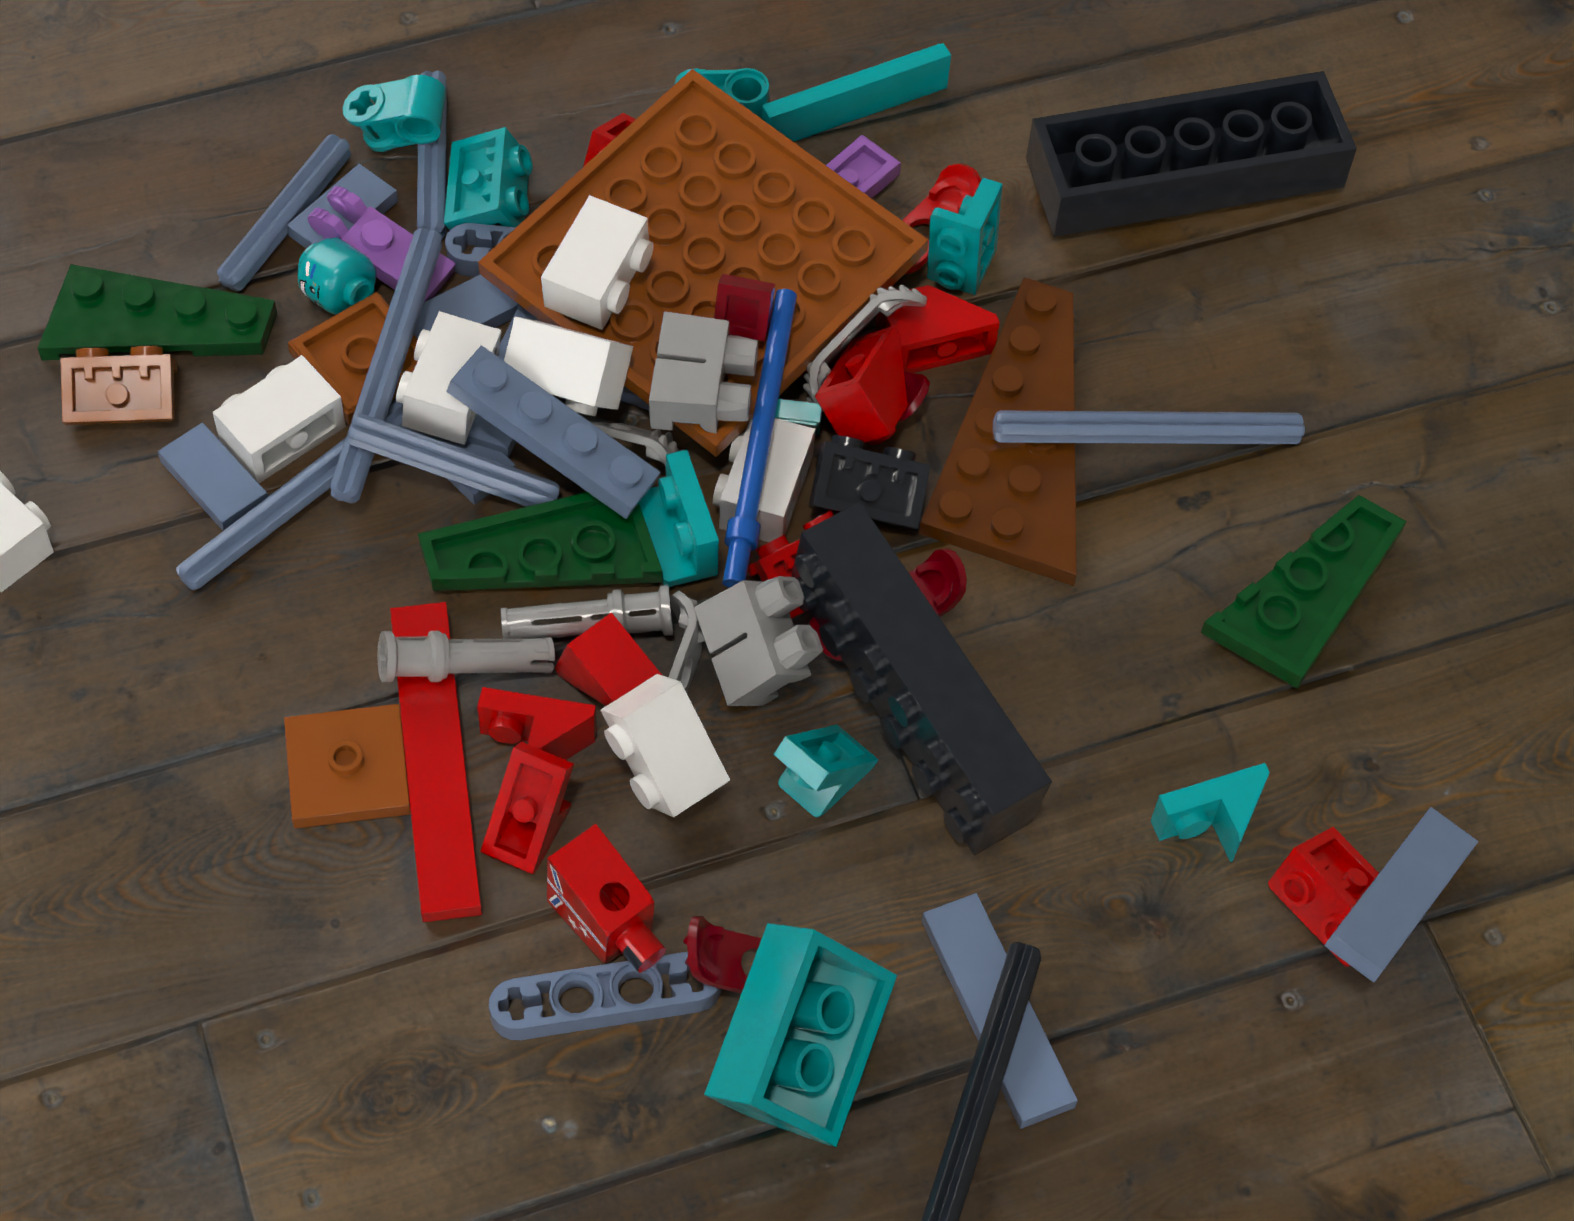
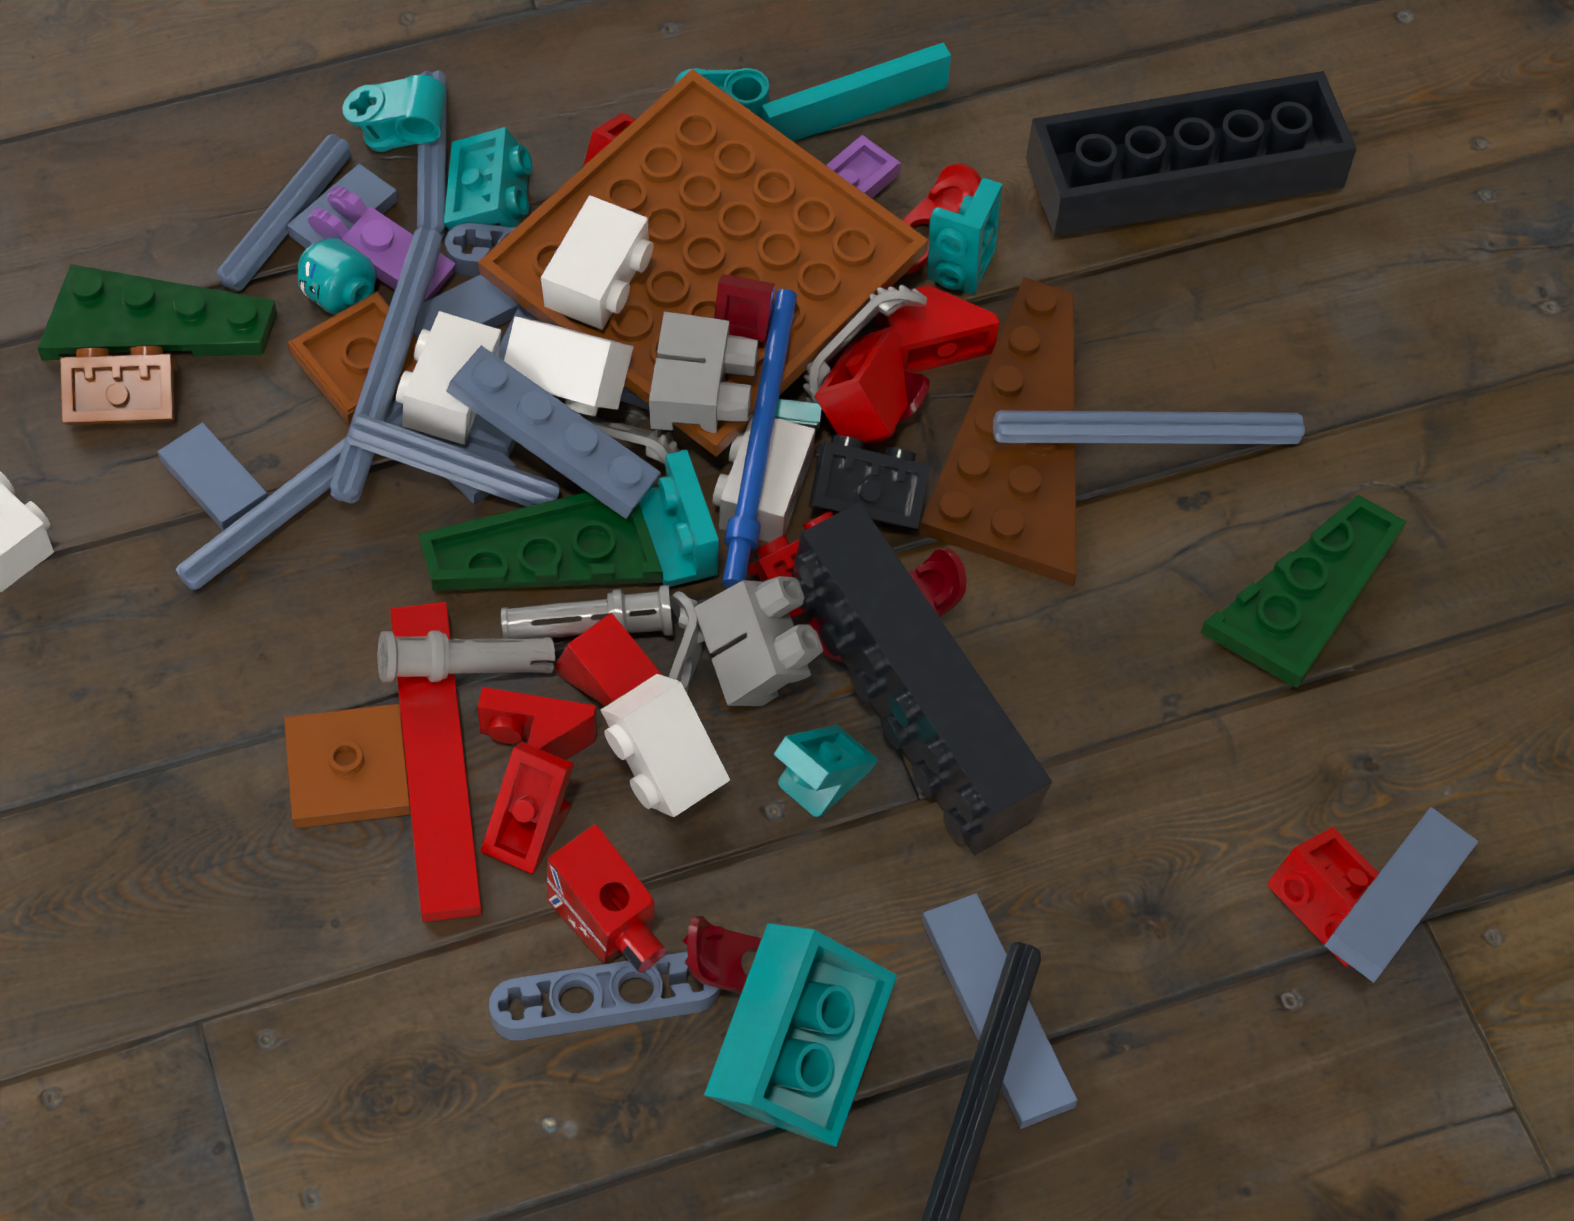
(279, 418): white brick -> none
(1220, 802): teal slope -> none

